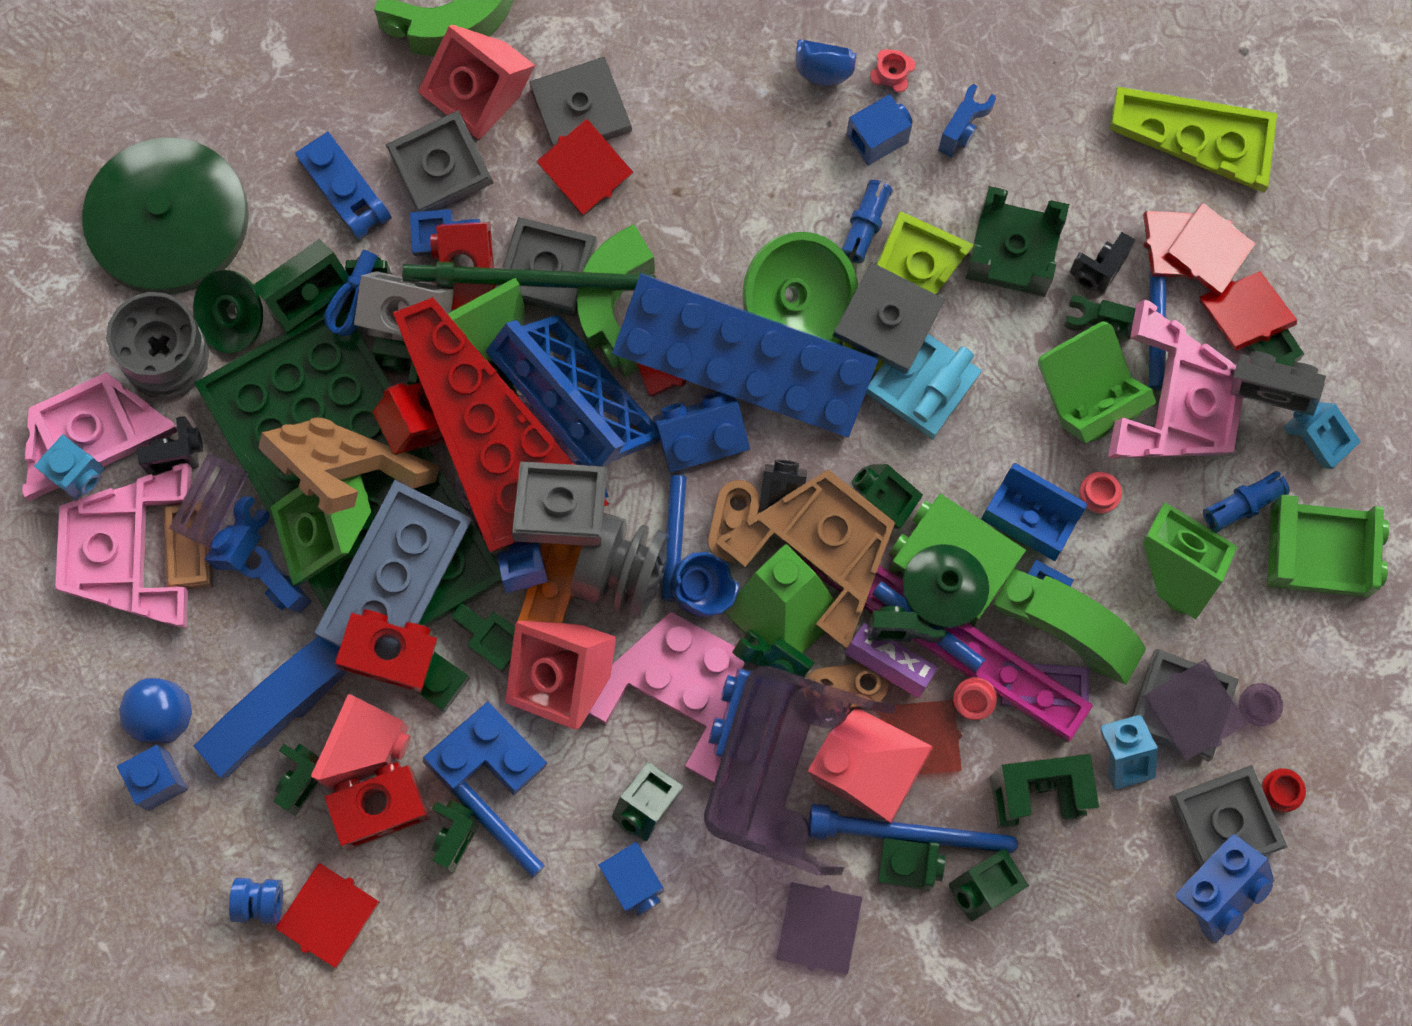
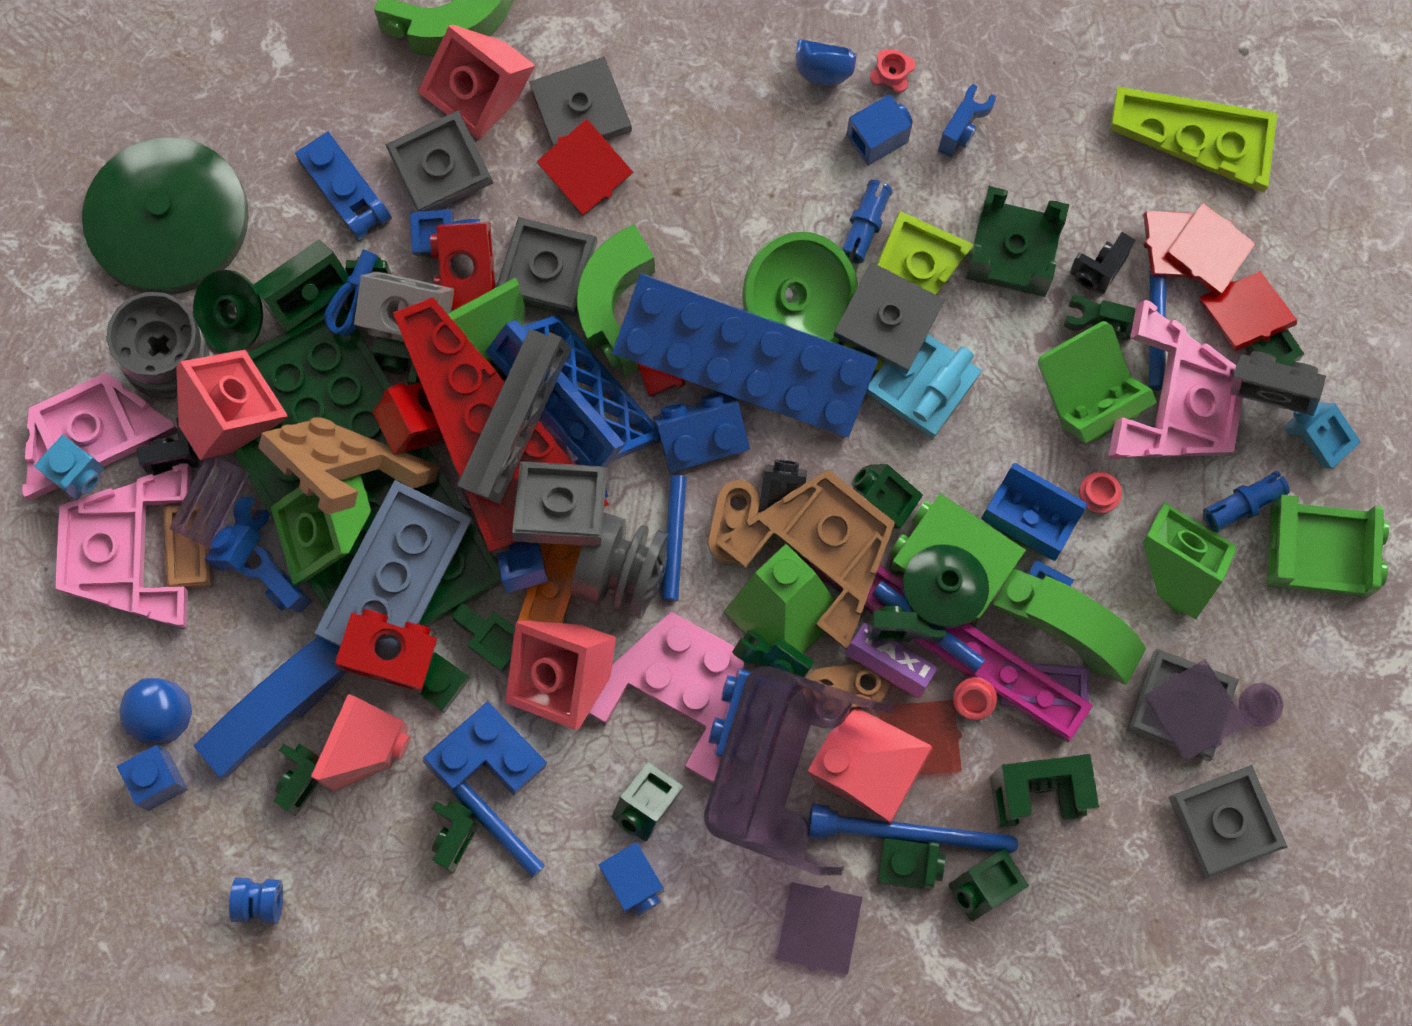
(224, 403): none -> coral slope
(327, 915): red piece -> none
(403, 808): red brick -> none
(447, 274): dark green bar -> none
(515, 415): none -> dark grey fence
(703, 585): blue hair -> none
(1130, 752): dark azure bracket -> none
(1227, 887): blue bracket -> none
(1284, 790): red plate -> none

